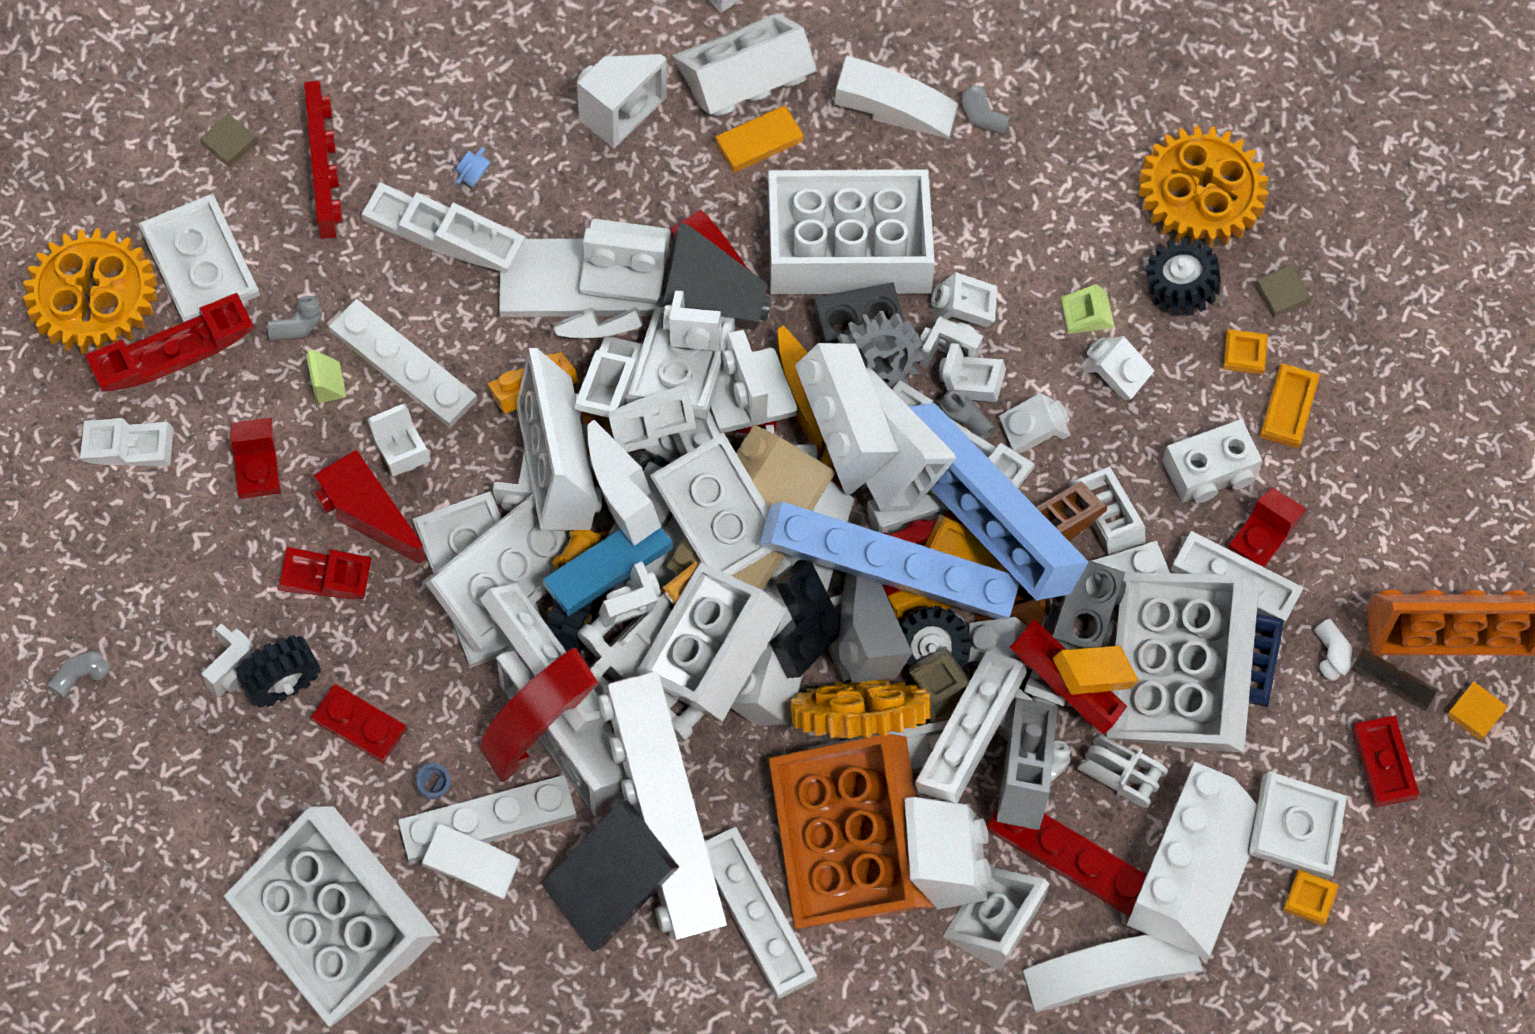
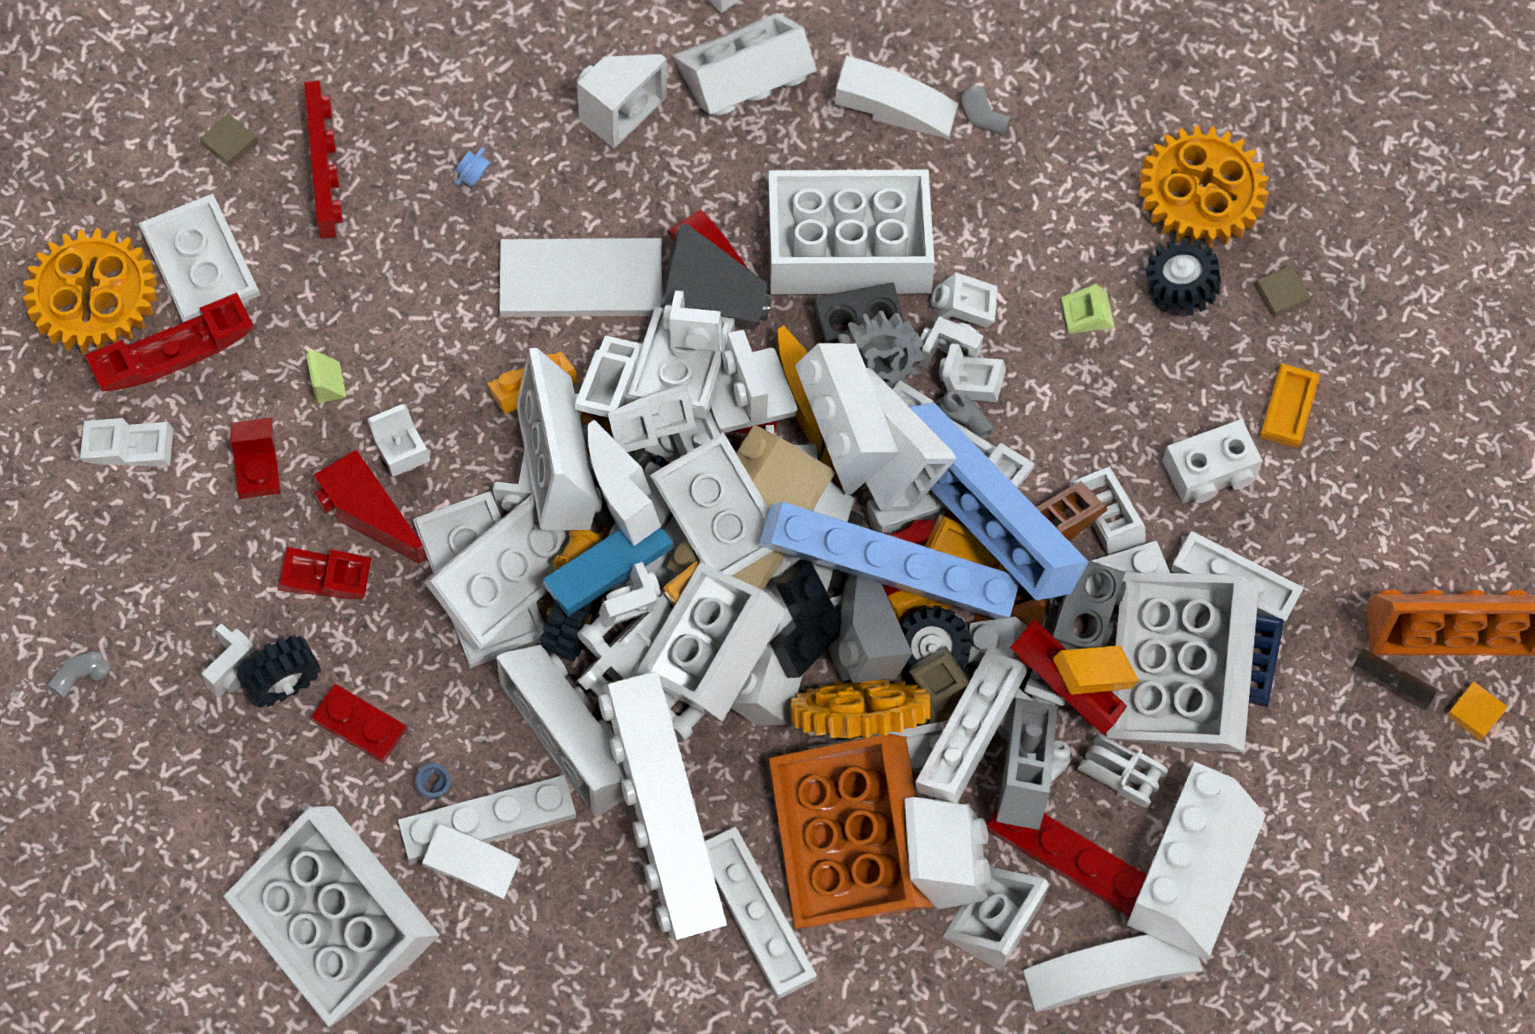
(301, 322): light grey arm -> none
(403, 363): white plate -> none
(443, 229): white slope -> none
(534, 710): red slope -> none
(536, 645): white plate -> none
(587, 325): white slope -> none
(610, 875): black tile -> none
(624, 260): white bracket -> none
(759, 138): light orange tile -> none
(1035, 422): white bracket -> none
(1118, 365): white bracket -> none
(1245, 351): light orange tile -> none
(1267, 527): red slope -> none
(1297, 825): white tile -> none
(1311, 897): light orange tile -> none
(1338, 648): white arm -> none
(1385, 761): red plate -> none

